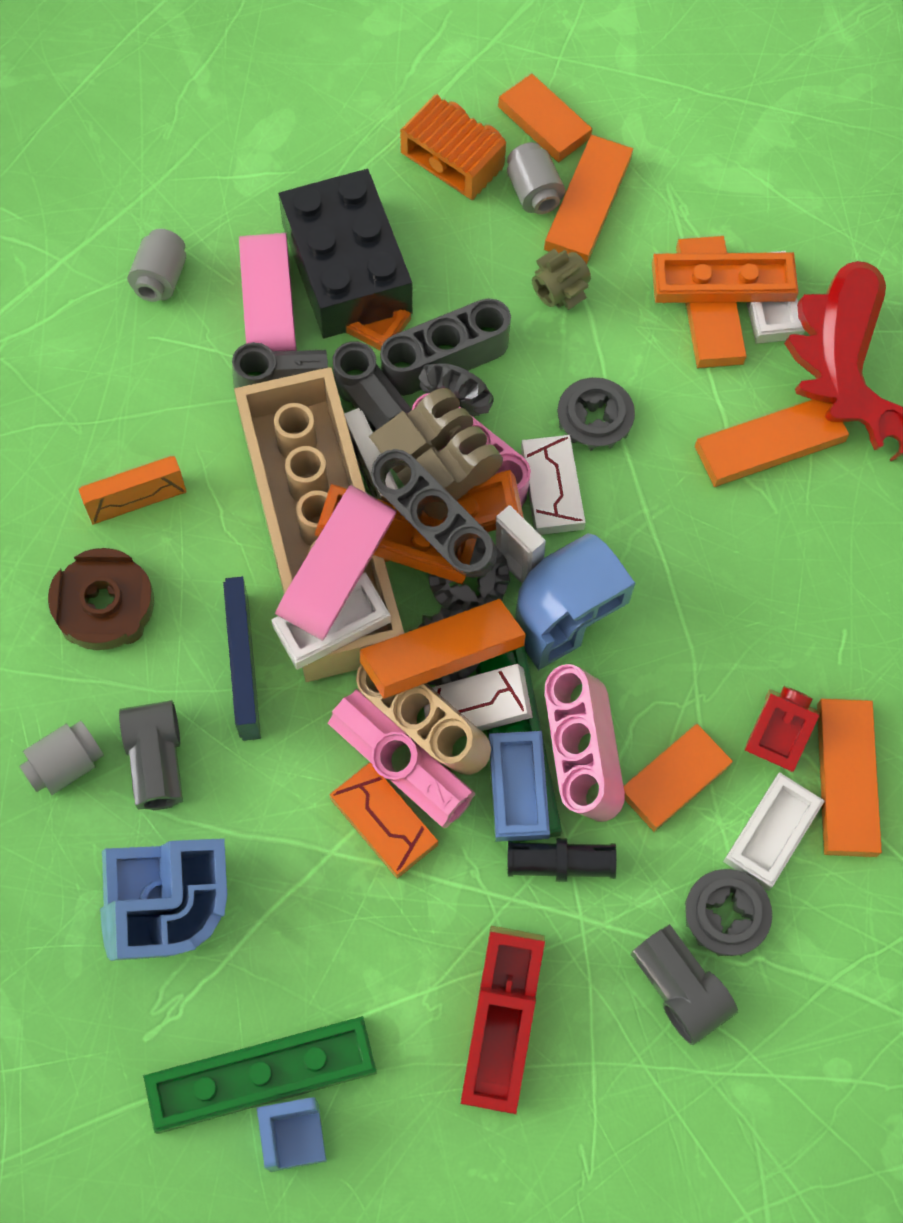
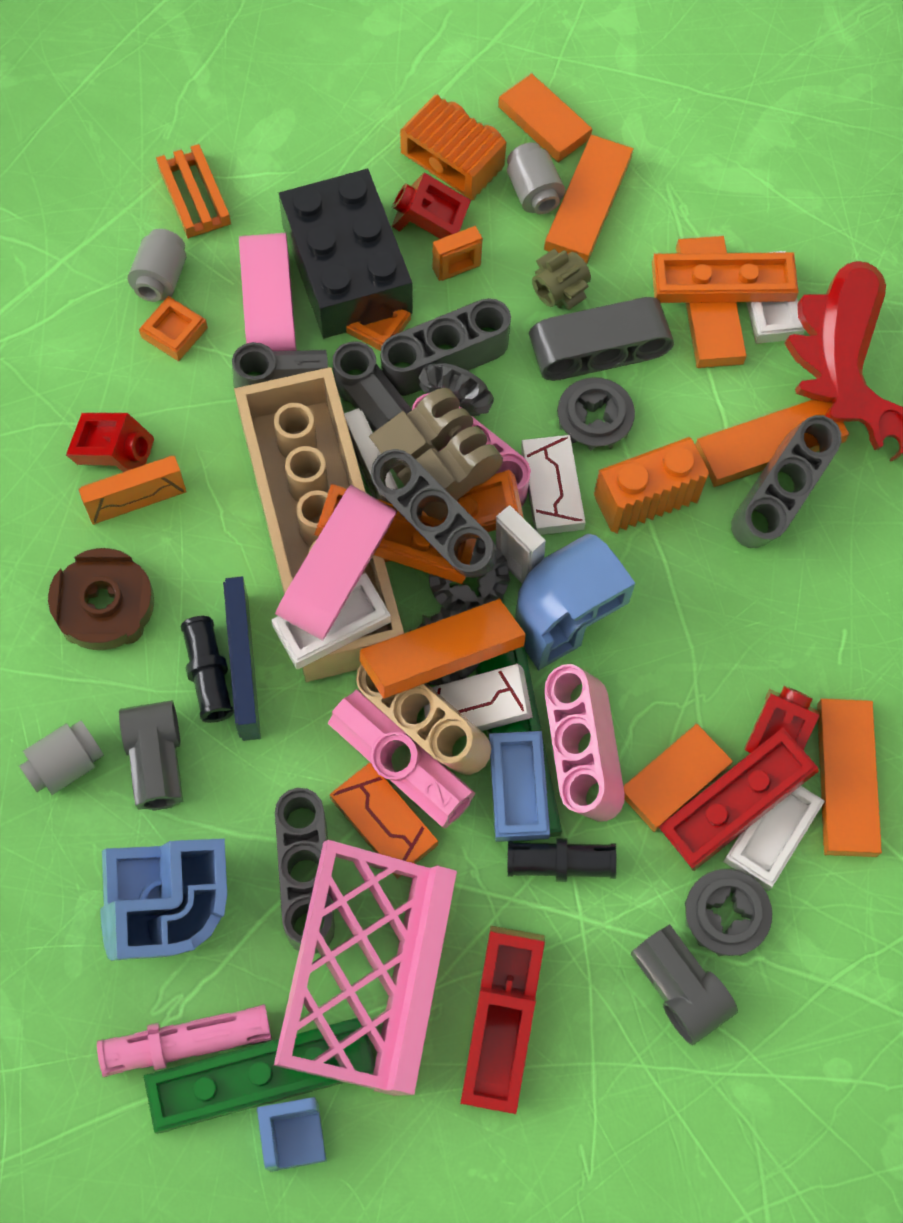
(110, 441): none -> red bracket
(173, 328): none -> orange tile
(174, 1042): none -> bright pink pin
(183, 162): none -> orange tile
(207, 669): none -> black pin
(295, 846): none -> dark grey beam
(408, 991): none -> bright pink fence
(430, 207): none -> red bracket
(457, 253): none -> orange tile
(601, 338): none -> dark grey beam
(650, 484): none -> orange brick
(738, 799): none -> red tile
(805, 470): none -> dark grey beam

